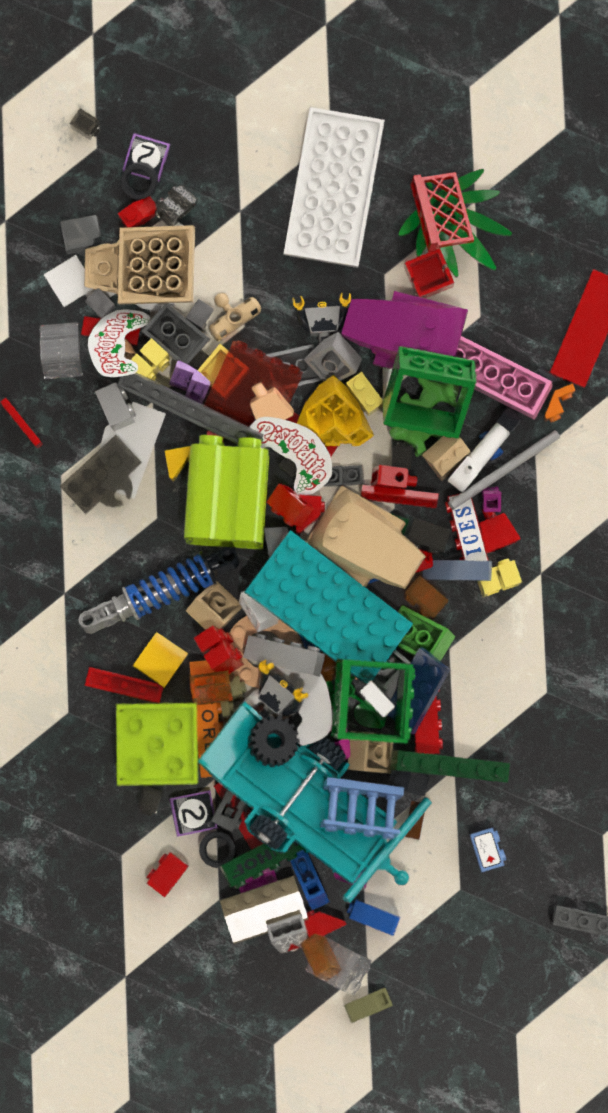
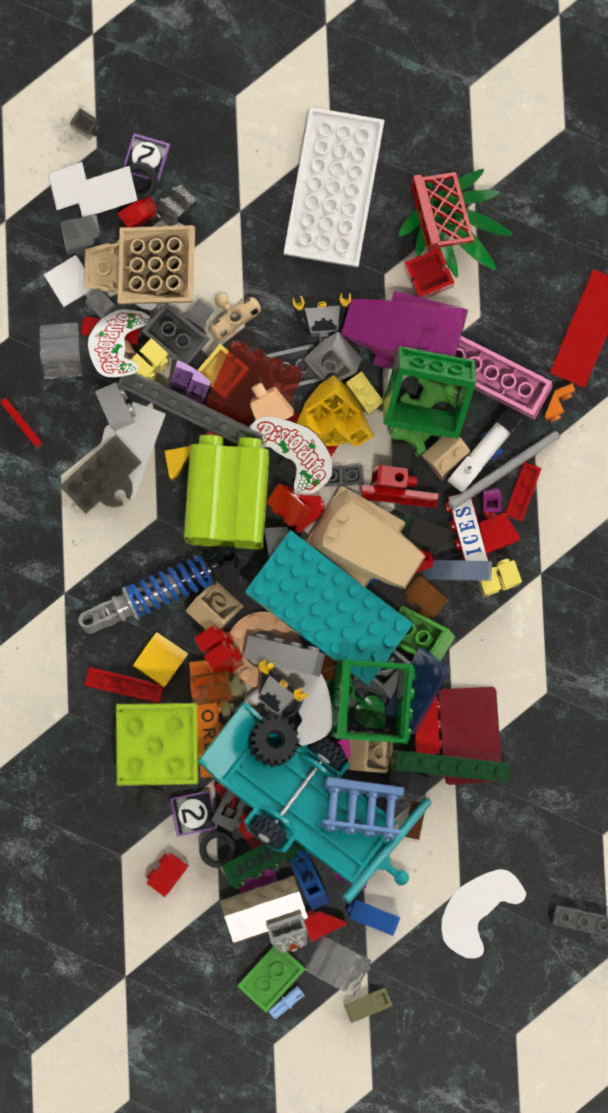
(94, 194): none -> white sticker
(258, 615): white brick -> none
(271, 978): none -> bright green plate
(286, 1002): none -> light blue axle
(320, 957): clear orange brick -> none
(377, 699): white sticker -> none
(470, 726): none -> dark red sticker
(474, 902): none -> white sticker
(487, 849): brick -> none
(522, 491): none -> red tile

